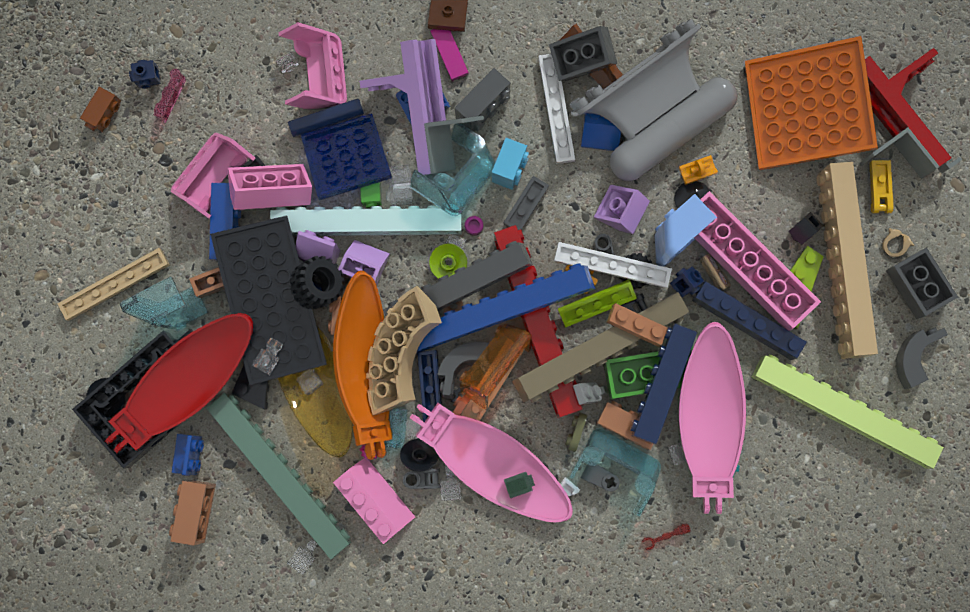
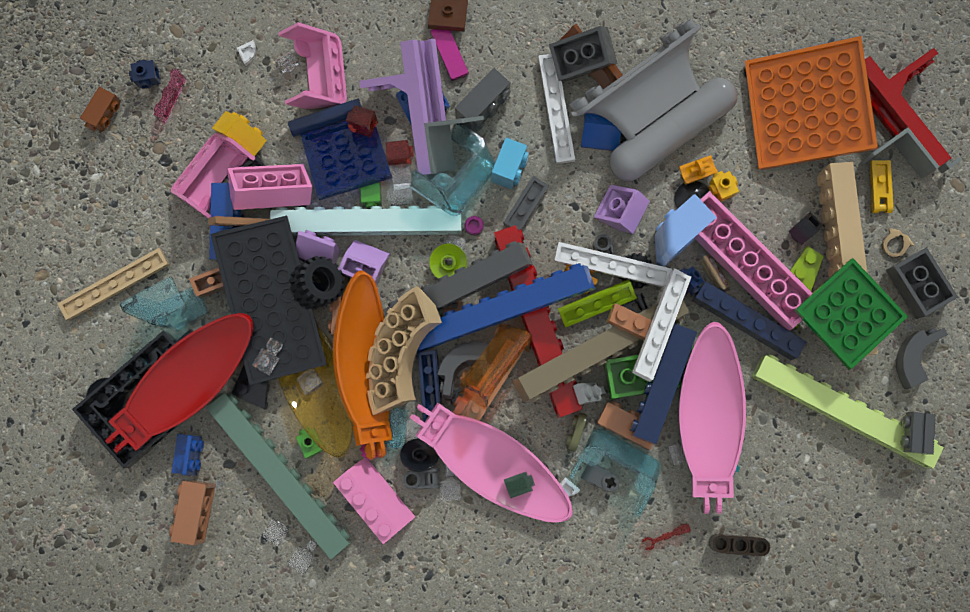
(232, 221): none -> medium nougat tile
(239, 130): none -> yellow brick
(247, 52): none -> white tile
(275, 532): none -> clear plate
(310, 450): none -> bright green brick
(362, 120): none -> clear red brick
(399, 152): none -> clear red brick
(661, 325): none -> white plate
(723, 186): none -> yellow brick
(748, 545): none -> dark brown beam
(850, 313): none -> green plate
(918, 433): none -> dark grey brick

